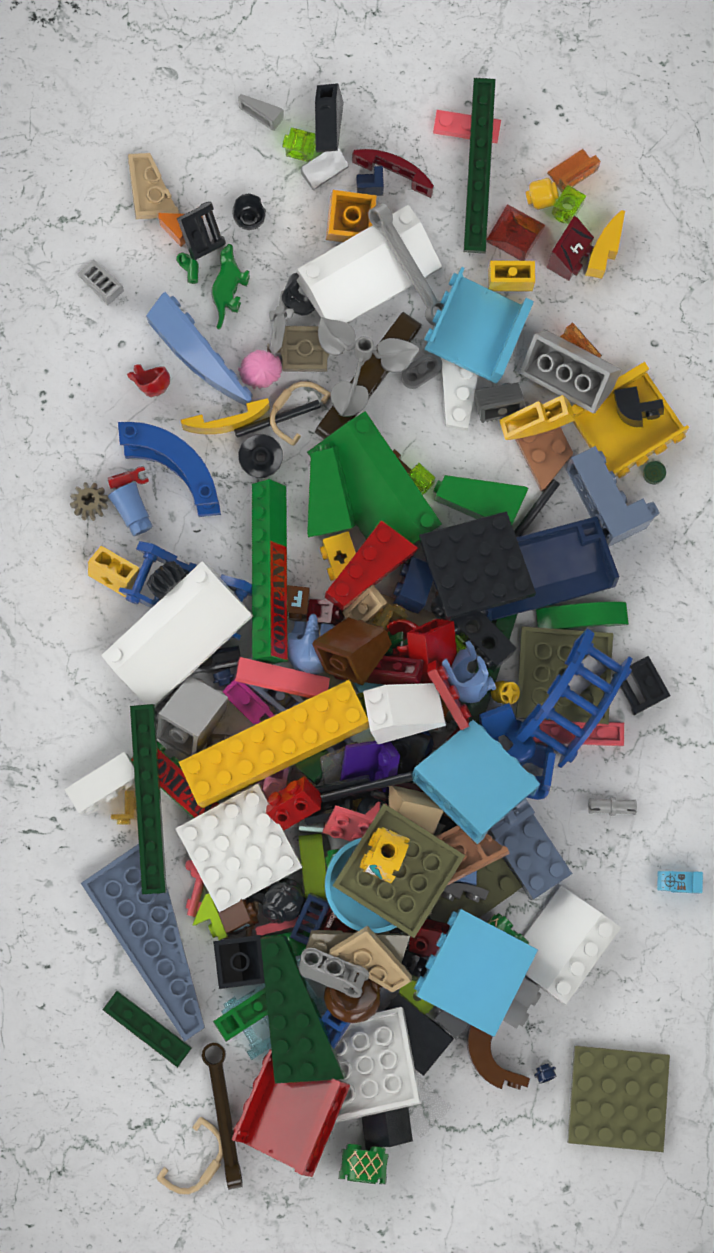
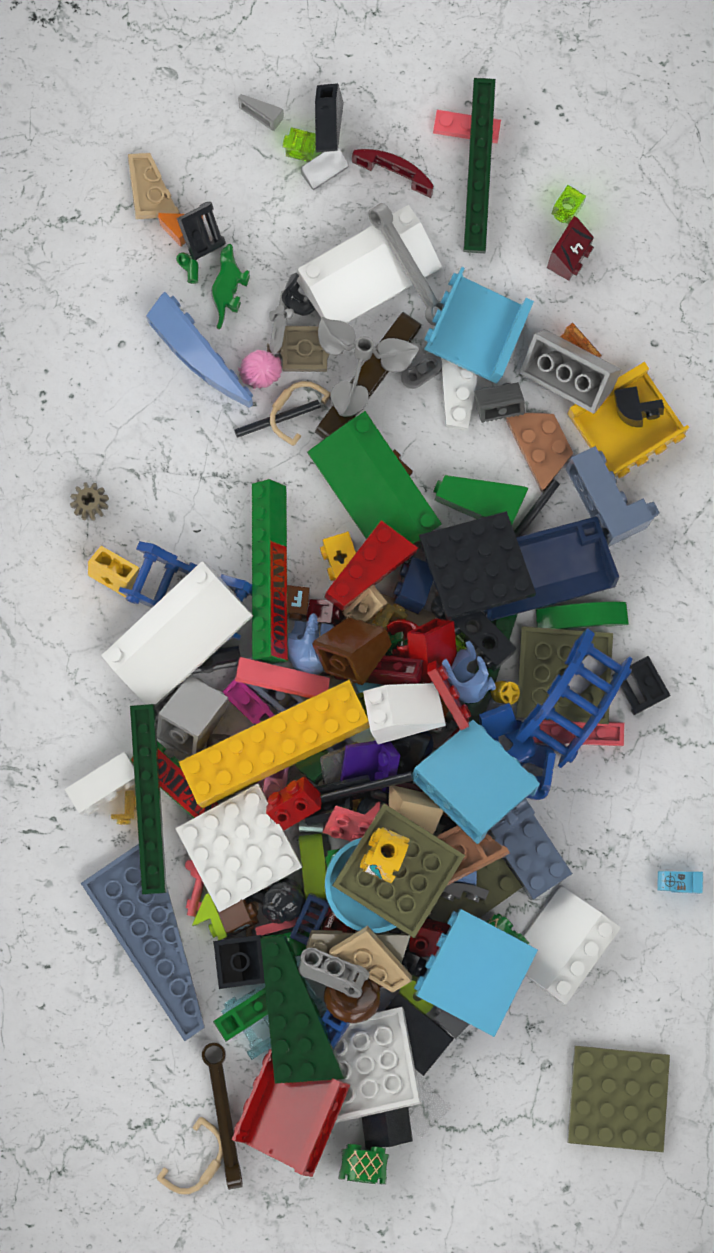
(112, 293): light grey slope -> none
(127, 477): red plate -> none
(131, 508): medium blue plant -> none
(147, 1028): dark green tile -> none
(152, 381): red piece -> none
(164, 447): blue fence -> none
(165, 579): black gear -> none
(223, 677): dark blue plate -> none
(248, 212): black hair -> none
(255, 411): yellow slope -> none
(260, 445): black dish -> none
(328, 494): green slope -> none
(348, 214): light orange brick -> none
(371, 183): dark blue panel -> none
(422, 478): clear neon green brick -> none
(481, 1058): reddish brown arch -> none
(511, 275): yellow brick -> none
(515, 233): clear red slope -> none
(525, 996): light grey brick -> none
(537, 418): yellow slope -> none
(542, 193): yellow head -> none
(545, 1073): dark blue plate -> none
(574, 169): clear orange panel -> none
(606, 247): yellow slope -> none
(612, 806): light grey pin -> none
(654, 472): clear green tile -> none

